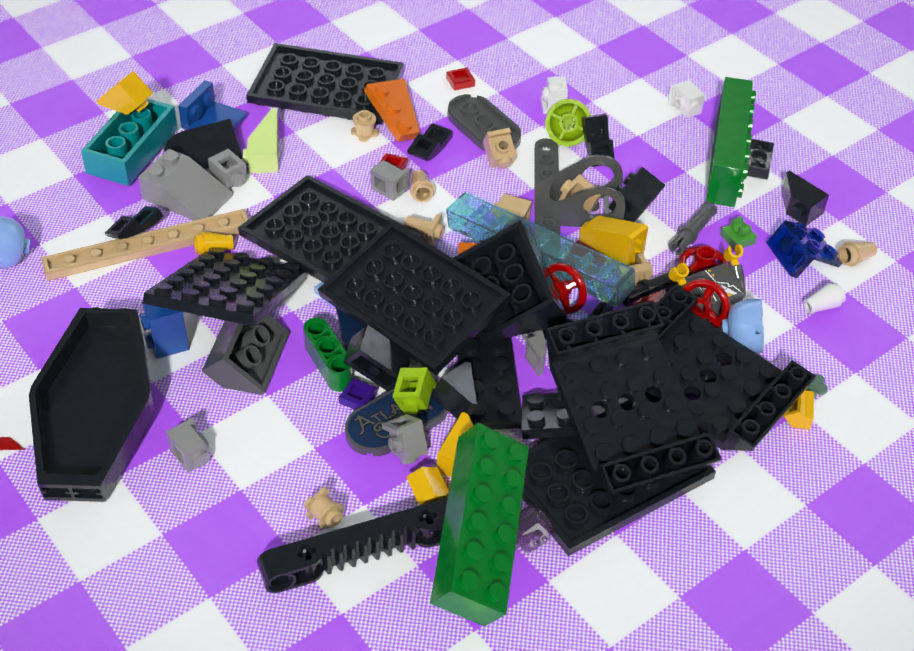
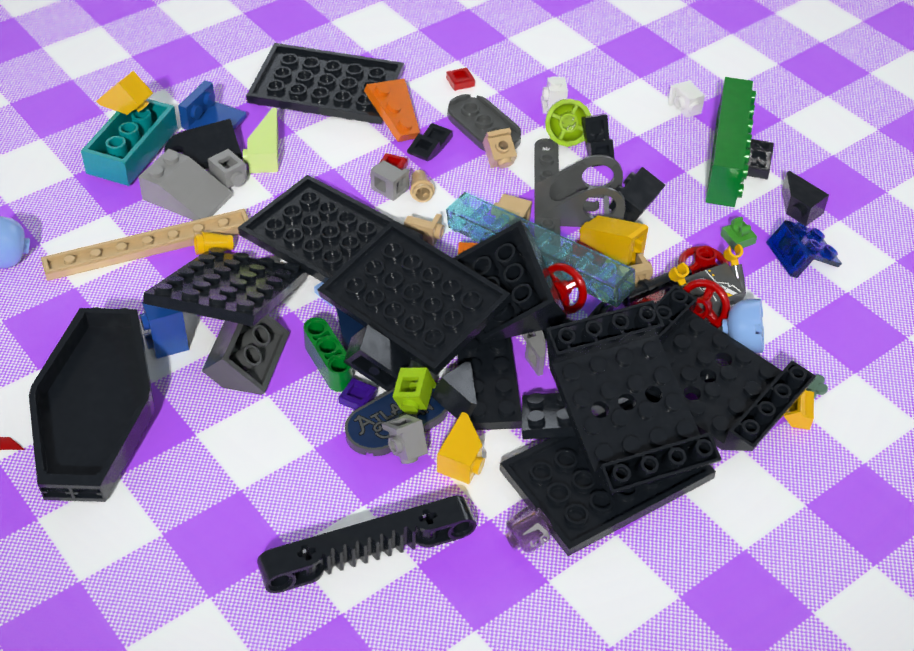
(130, 226): black slope -> none
(188, 446): light grey brick -> none
(324, 509): tan brick -> none
(364, 126): tan brick -> none
(427, 485): yellow piece -> none
(480, 526): green brick -> none
(576, 185): tan bracket -> none
(689, 233): dark grey pin -> none
(826, 298): white cone -> none
(856, 252): tan cone -> none

